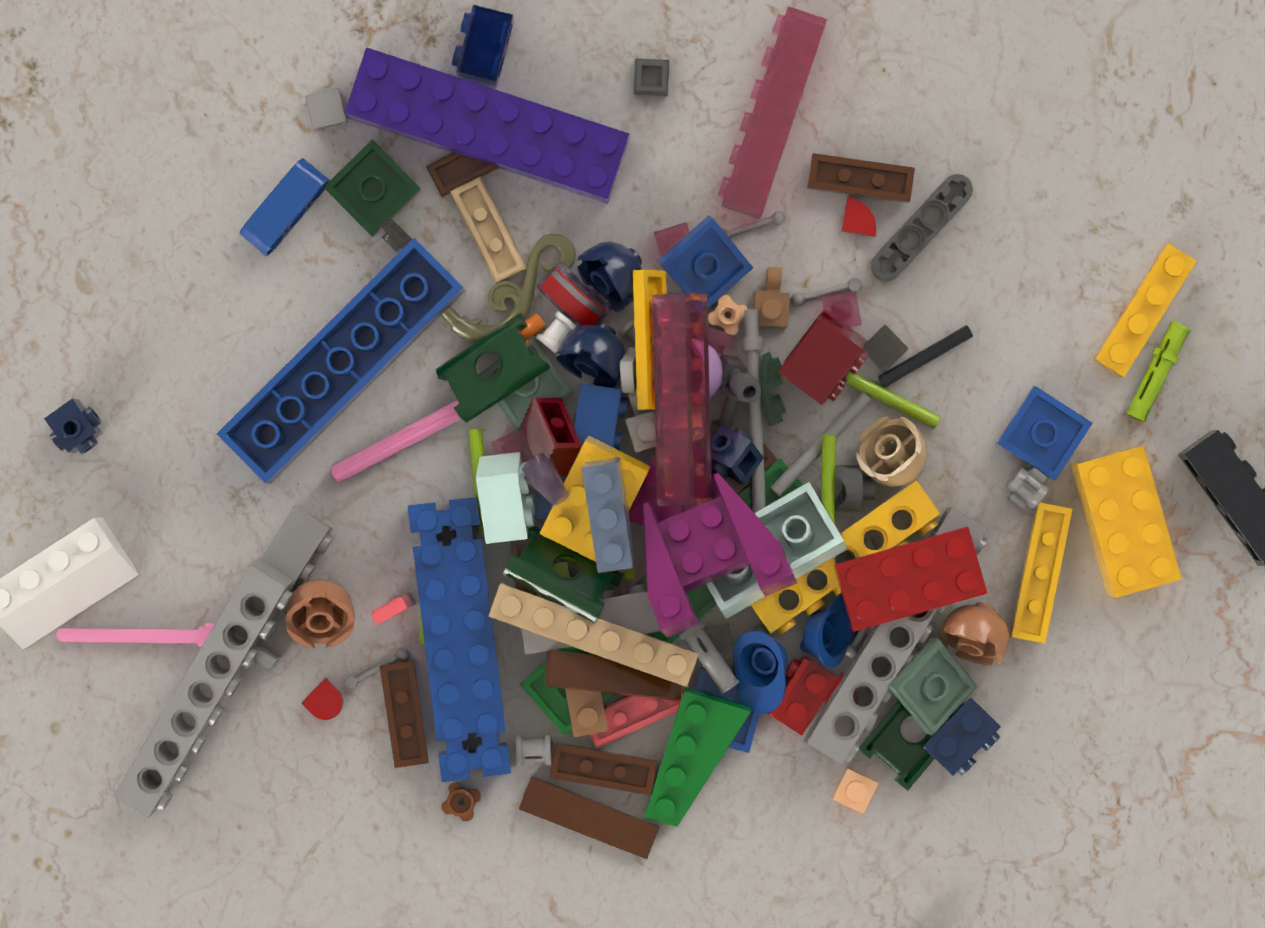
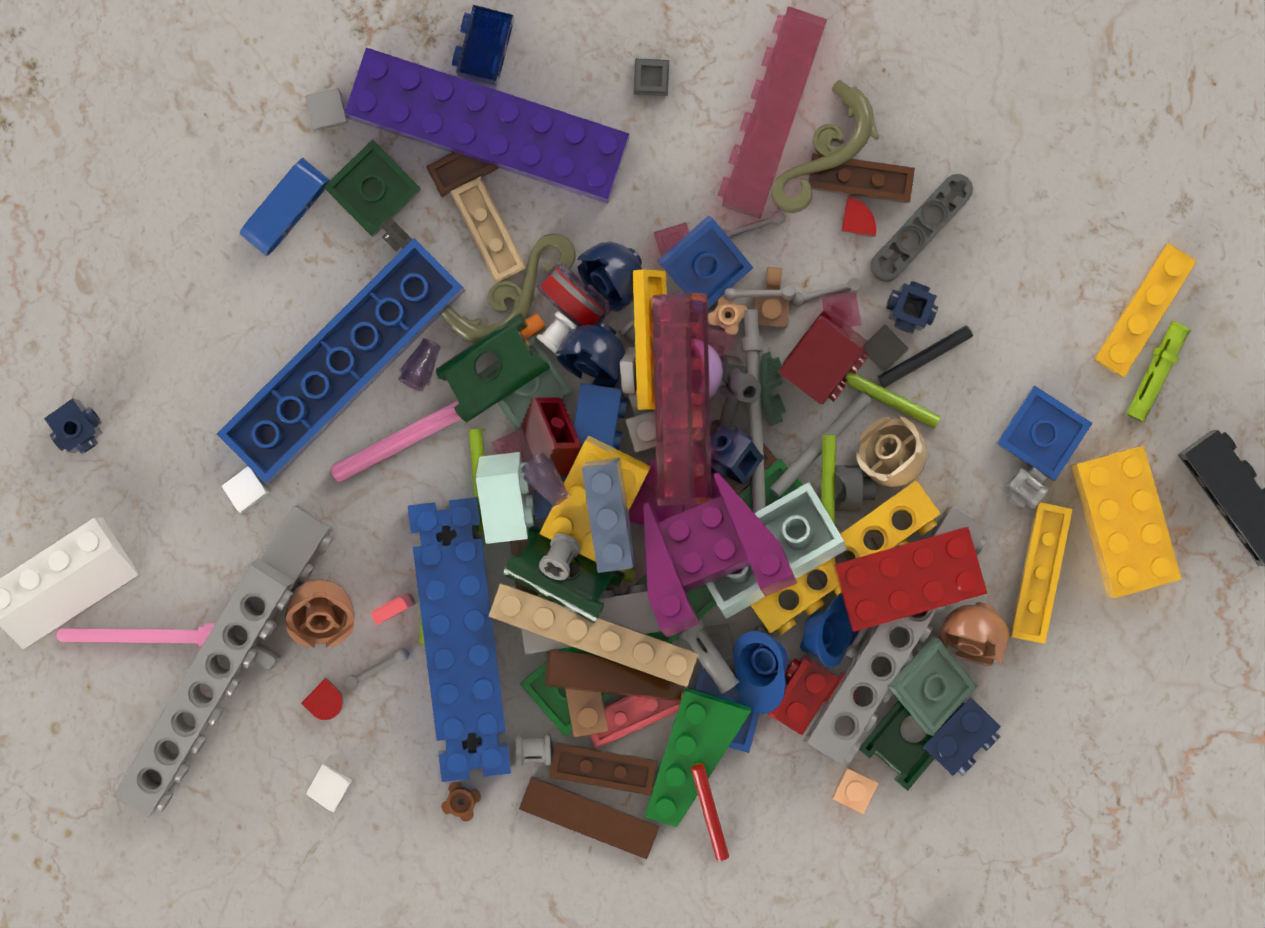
(245, 489): none -> white slope
(329, 788): none -> white slope
(404, 714): reddish brown plate -> none
(420, 365): none -> clear purple cone
(559, 557): none -> light grey bush
(710, 812): none -> red bar
(788, 293): none -> light grey hinge
(830, 157): none -> olive plant
(921, 298): none -> dark blue brick

